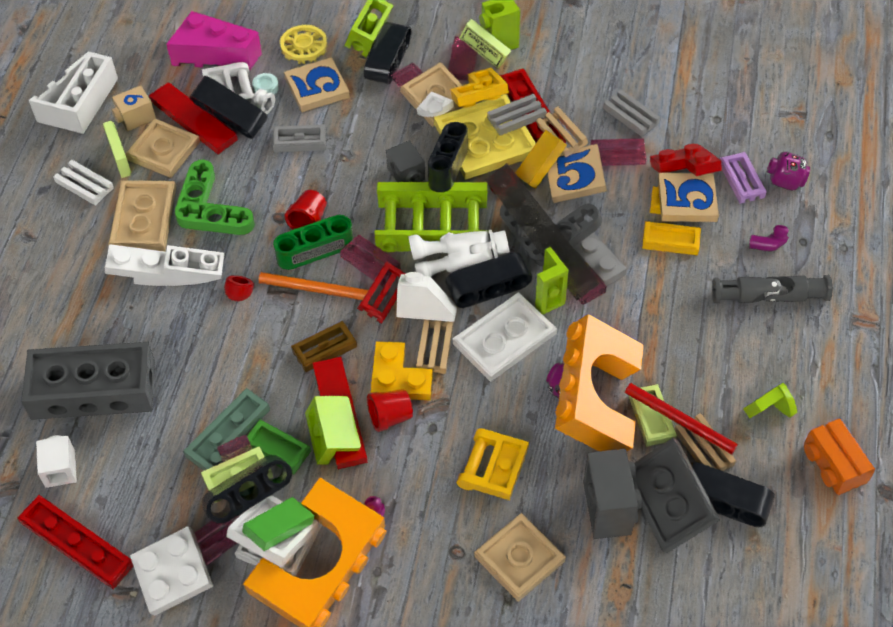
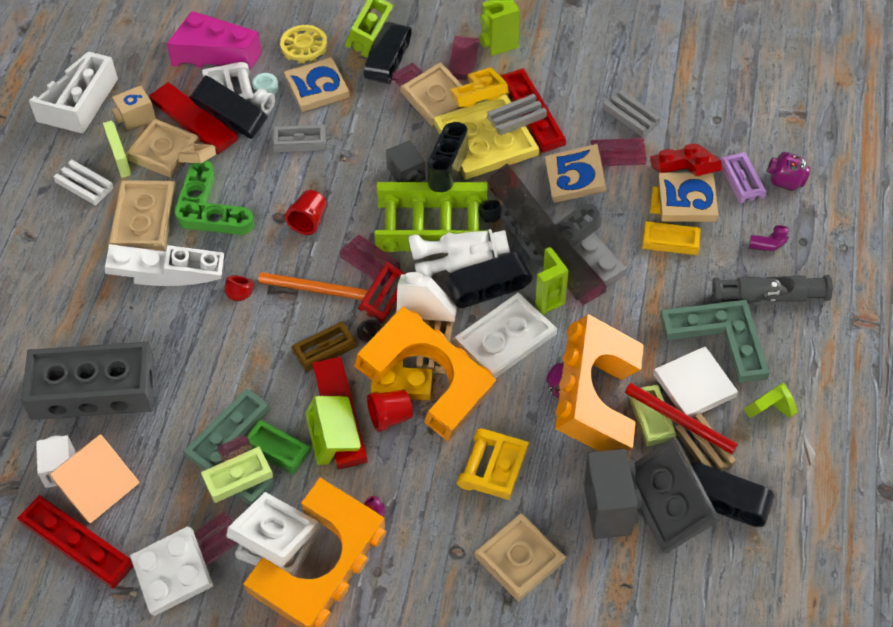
(94, 478): none -> light nougat tile
(196, 153): none -> tan tile
(230, 489): black beam -> none
(278, 523): bright green tile -> none
(312, 242): green beam -> none
(371, 326): none -> black hinge
(409, 336): none -> light orange arch
(434, 105): white tile -> none
(485, 44): yellowish green tile -> none
(490, 211): none -> black hinge
(540, 159): yellow slope -> none
(552, 119): tan tile -> none
(695, 382): none -> white tile
(724, 318): none -> sand green plate
(838, 457): orange brick -> none

